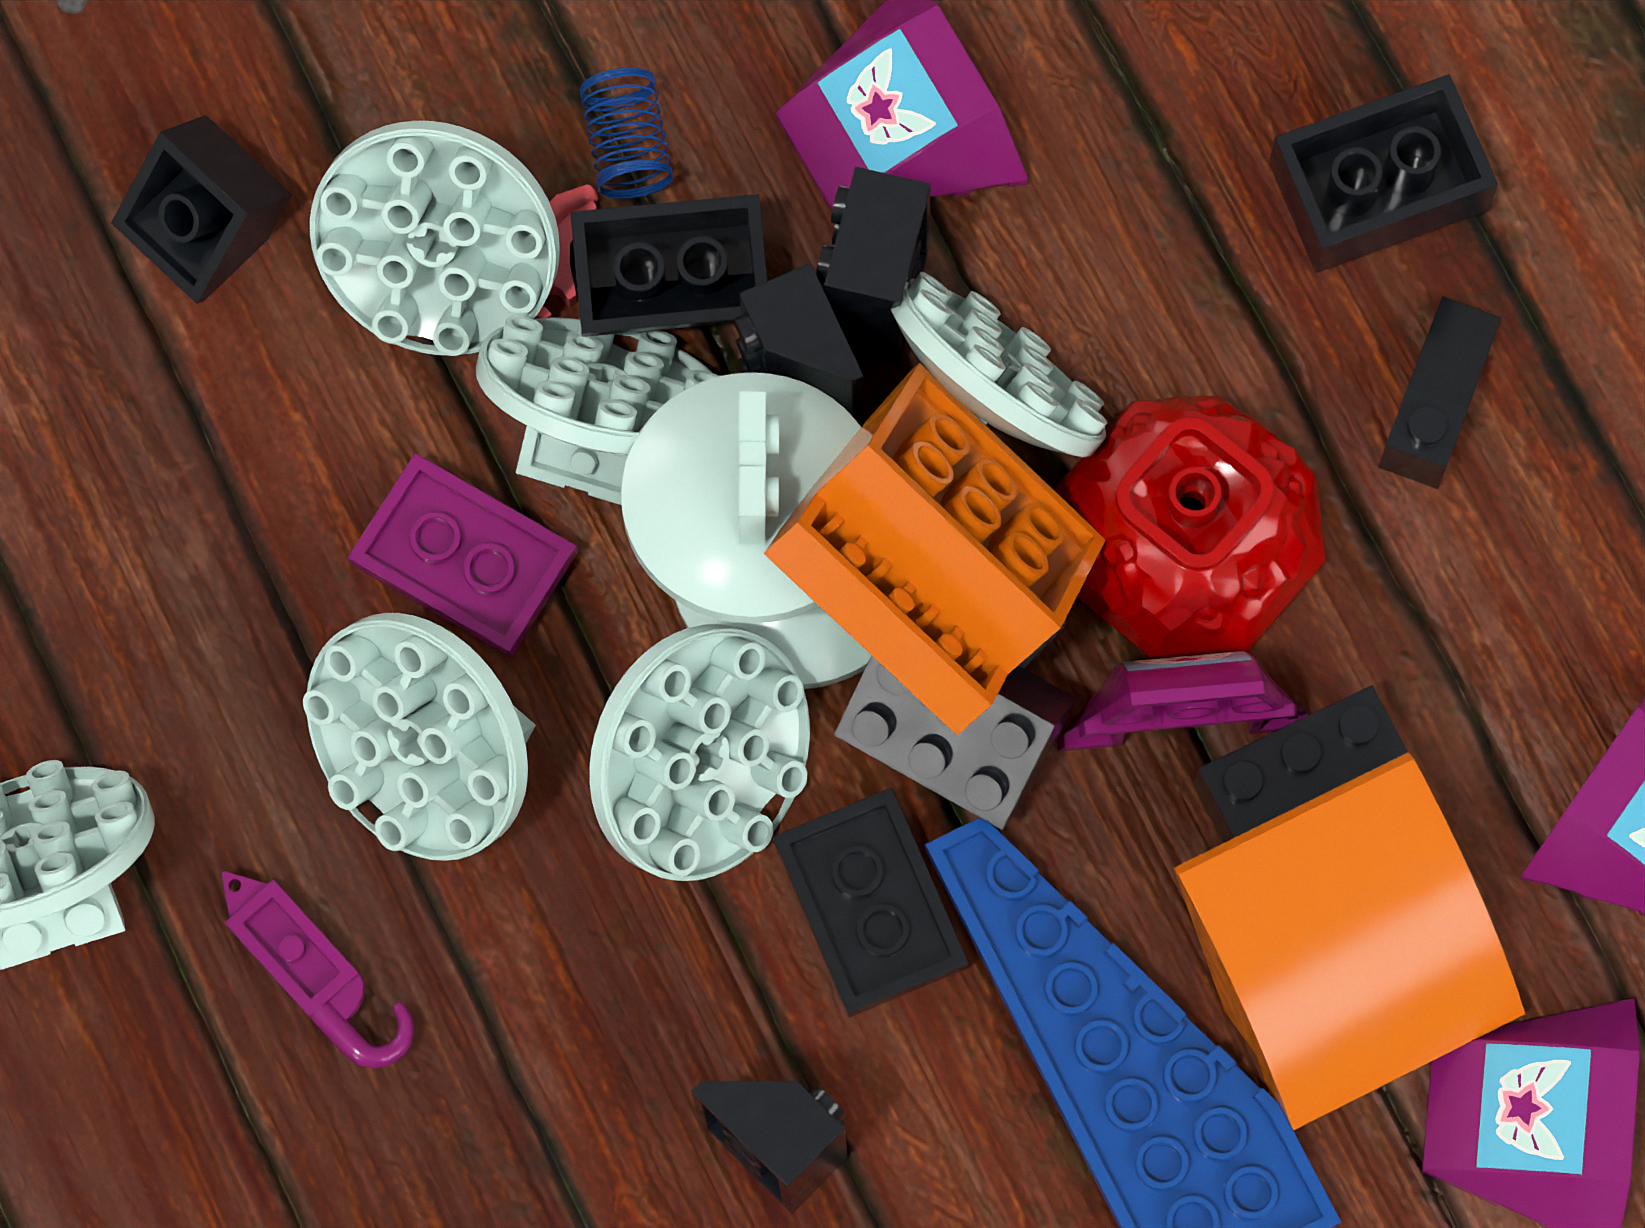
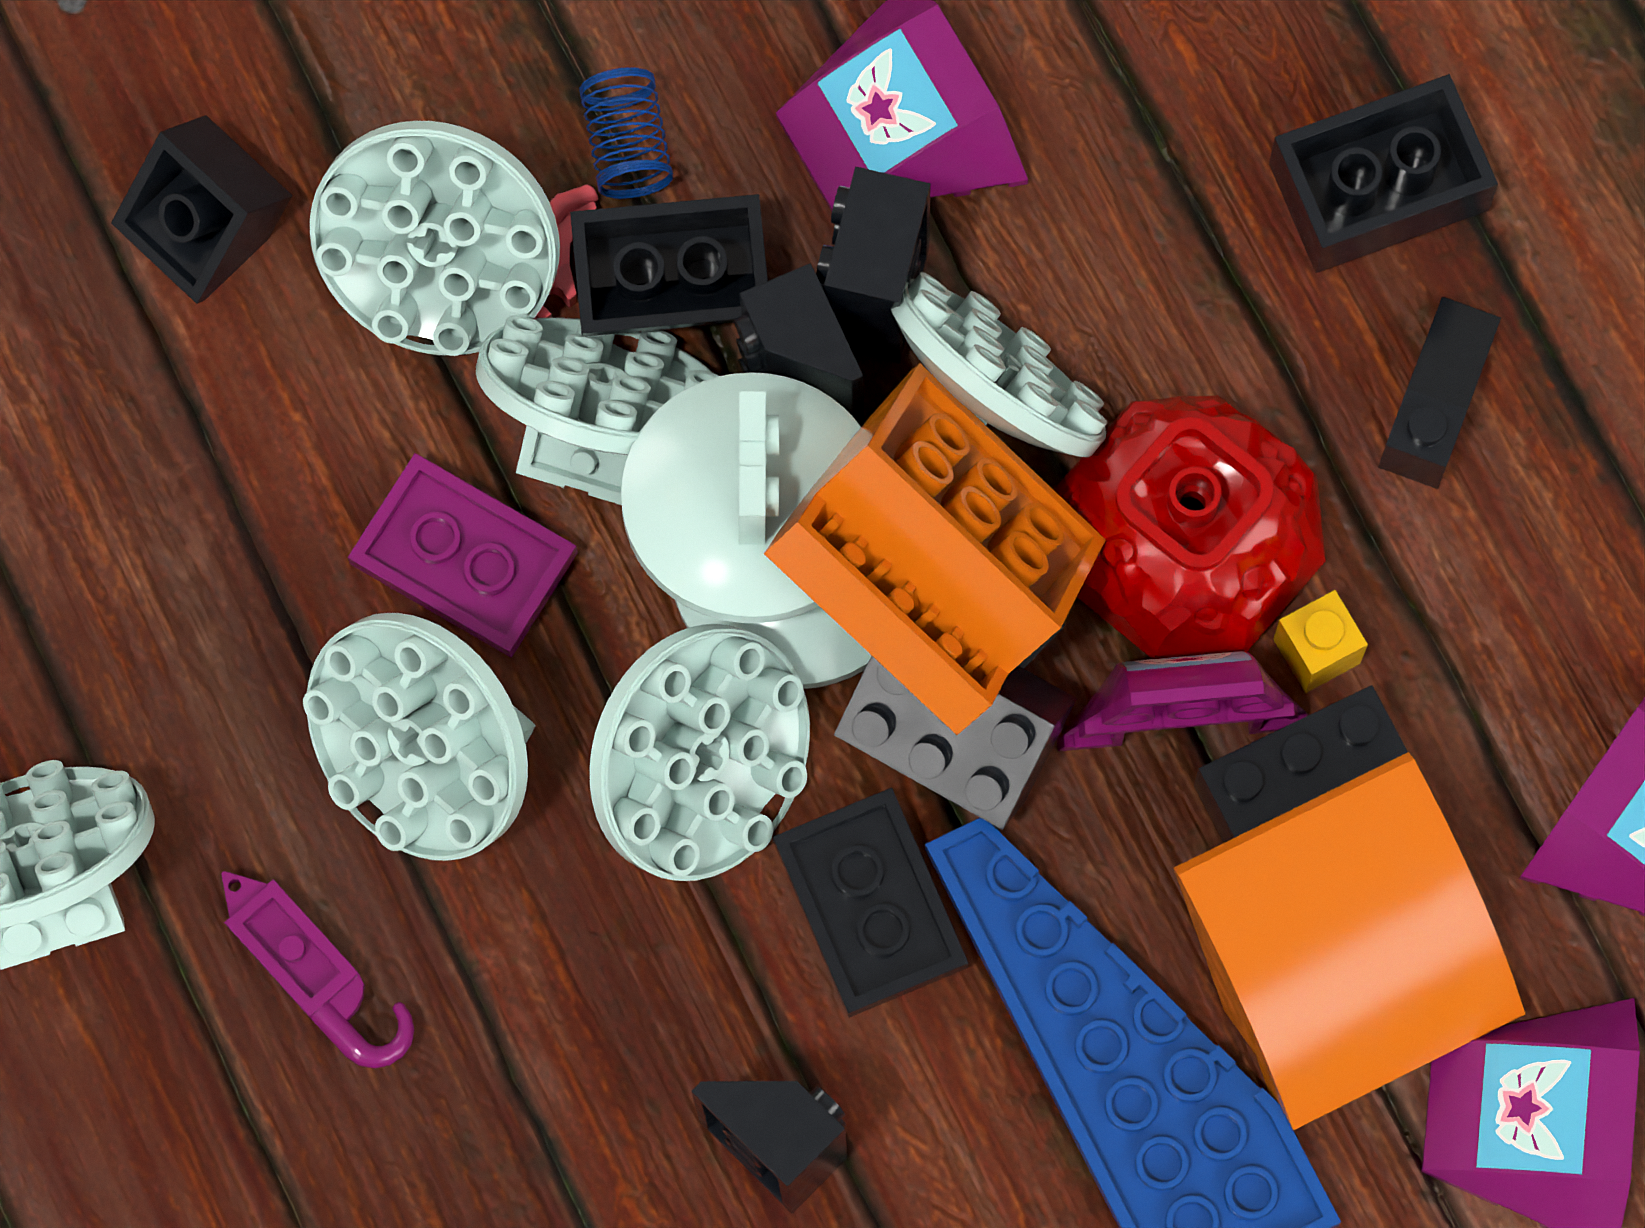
(1320, 641): none -> yellow brick

